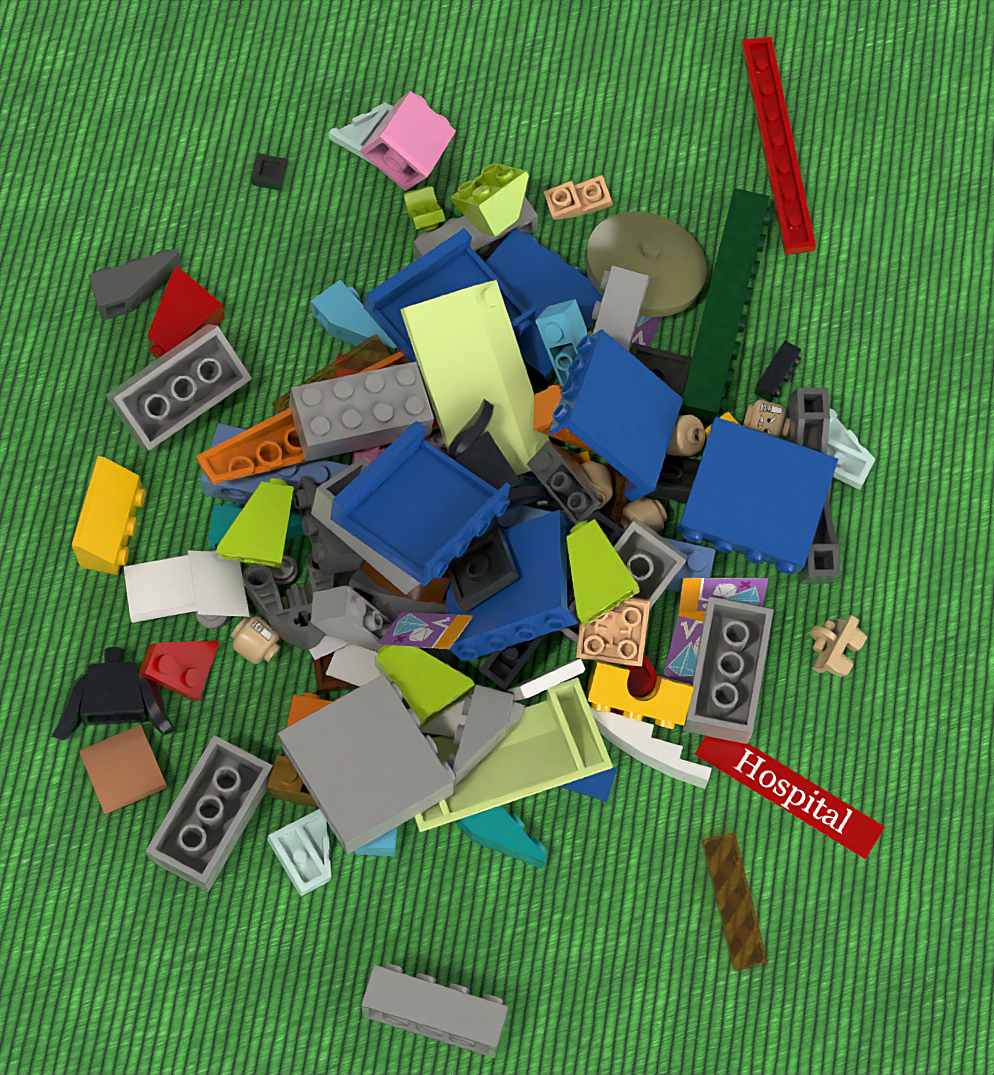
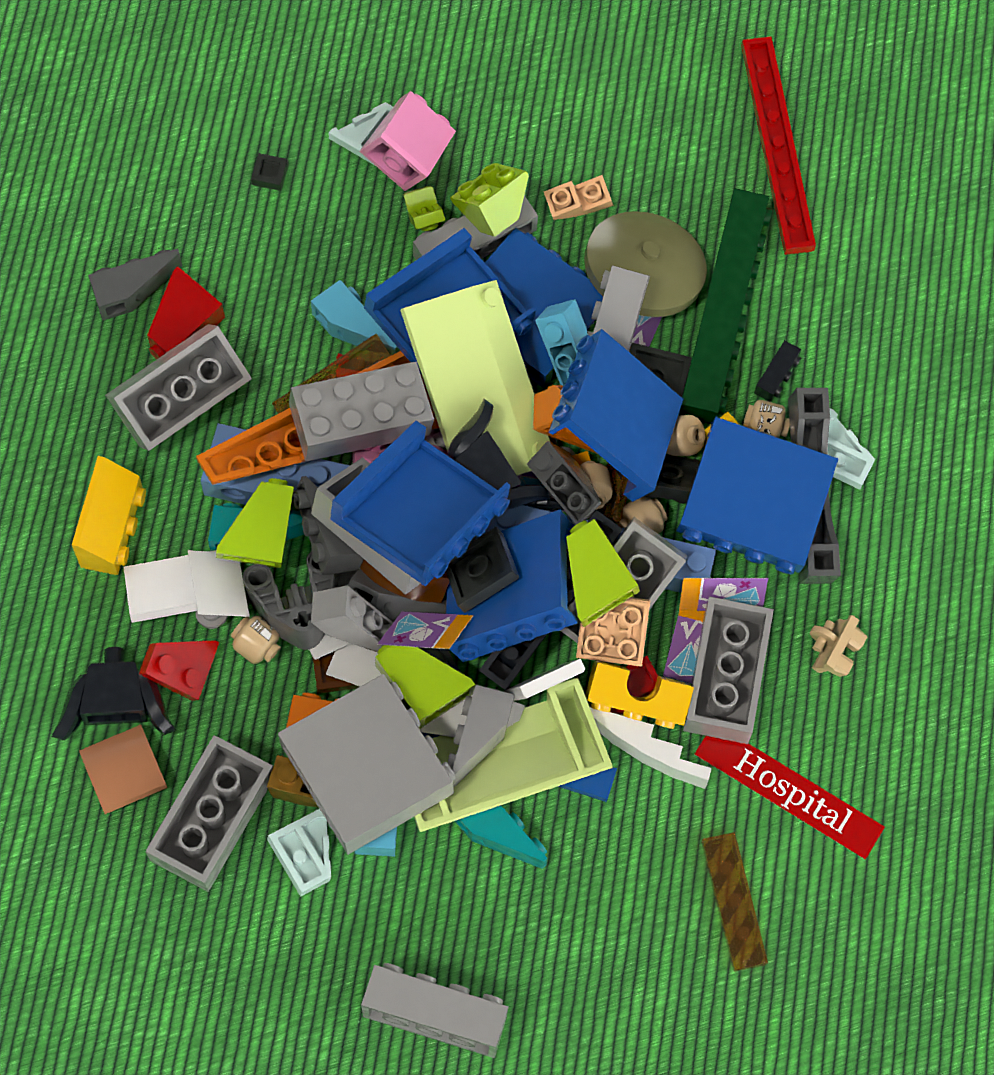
(287, 572): light grey plate -> none

